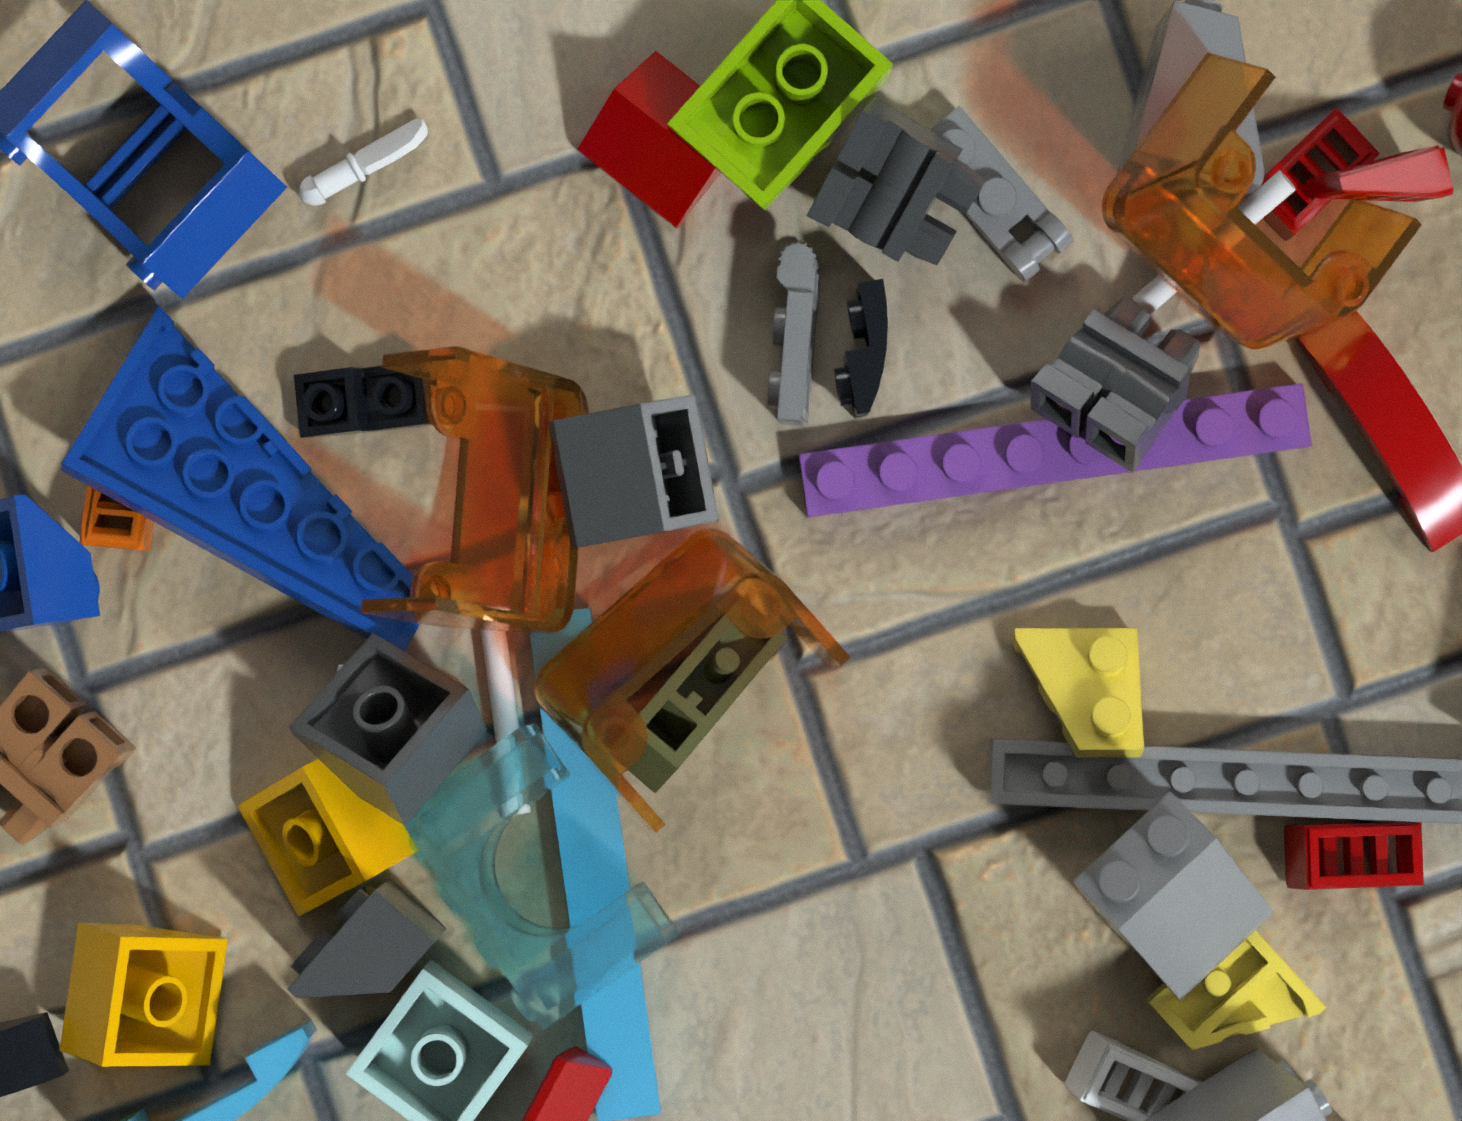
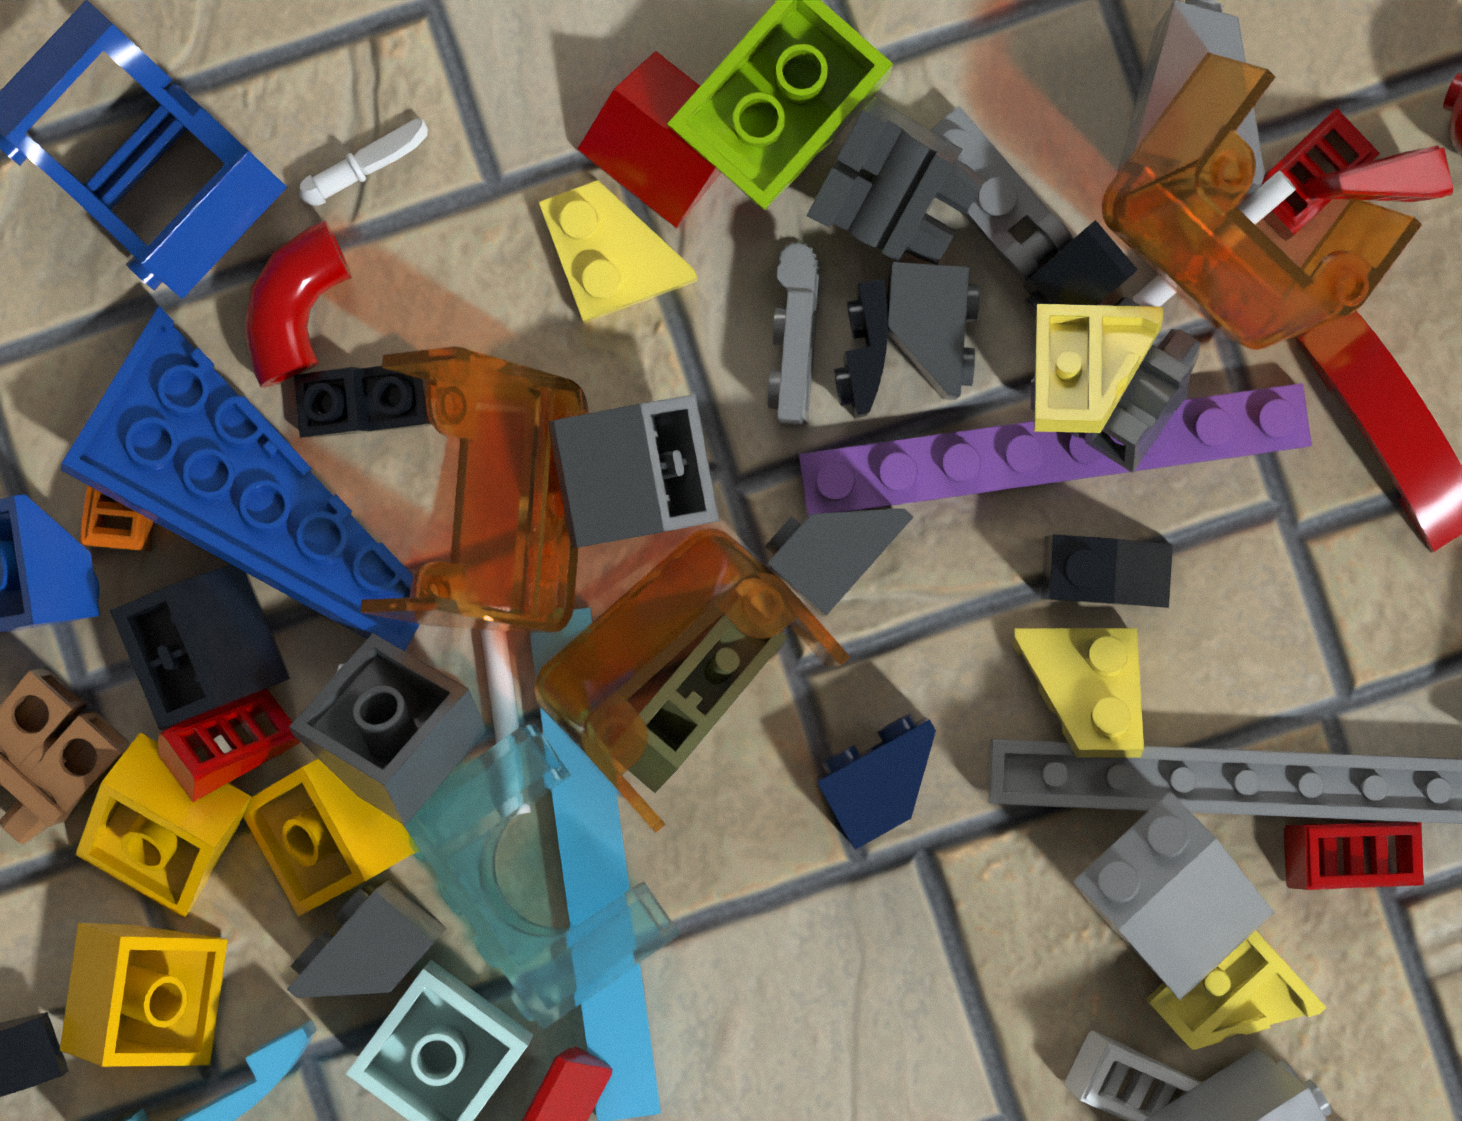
(153, 833): none -> yellow slope
(200, 644): none -> black slope
(200, 778): none -> red slope
(283, 301): none -> red cylinder
(610, 252): none -> light yellow wing
(832, 551): none -> dark grey slope
(881, 785): none -> dark blue slope
(929, 319): none -> dark grey slope
(1080, 272): none -> black slope
(1087, 361): none -> light yellow wing
(1106, 571): none -> black slope

